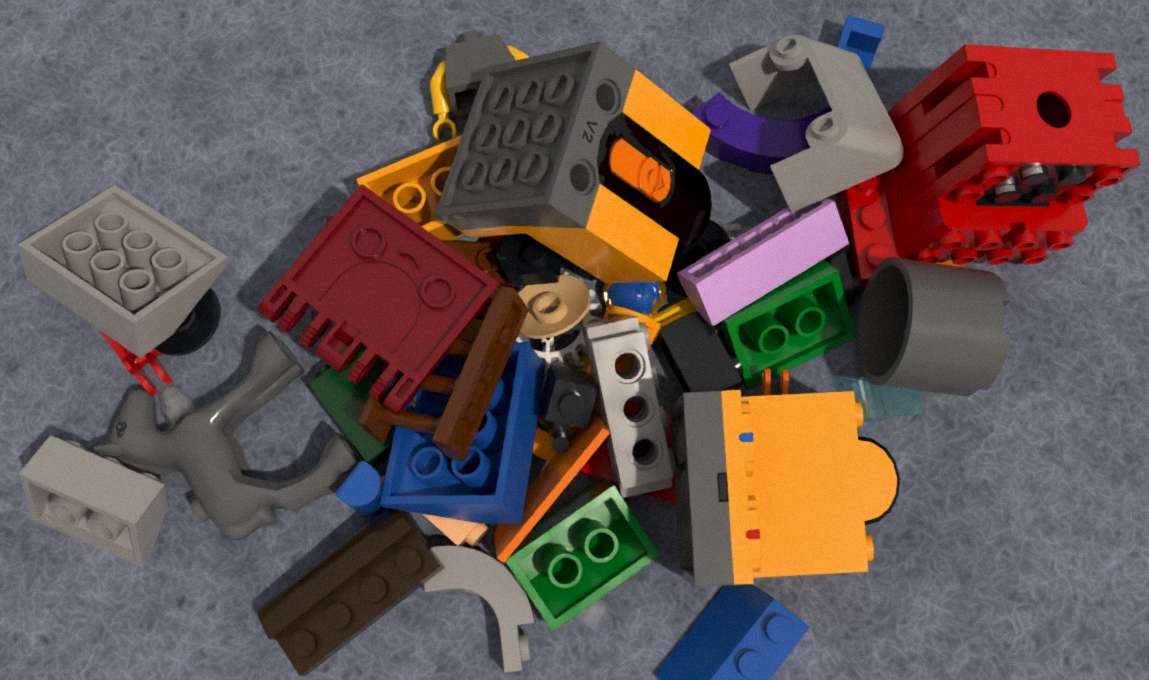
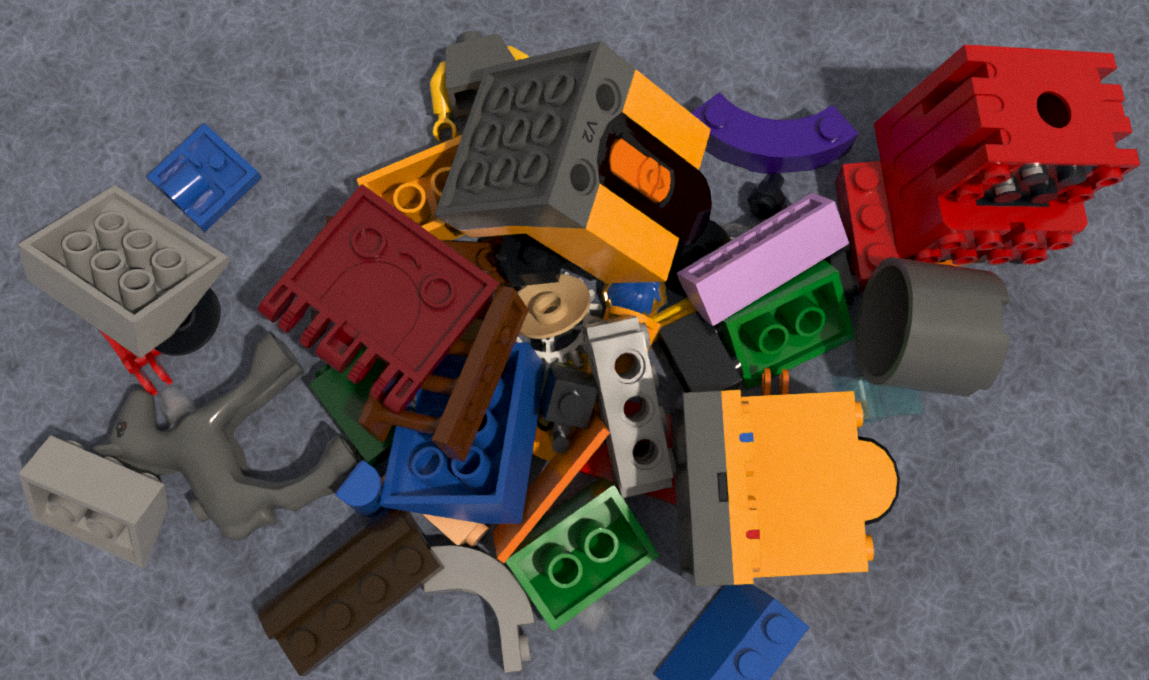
(204, 177): none -> blue plate
(767, 197): none -> black piece
(846, 143): light grey windscreen -> none
(861, 38): blue panel -> none

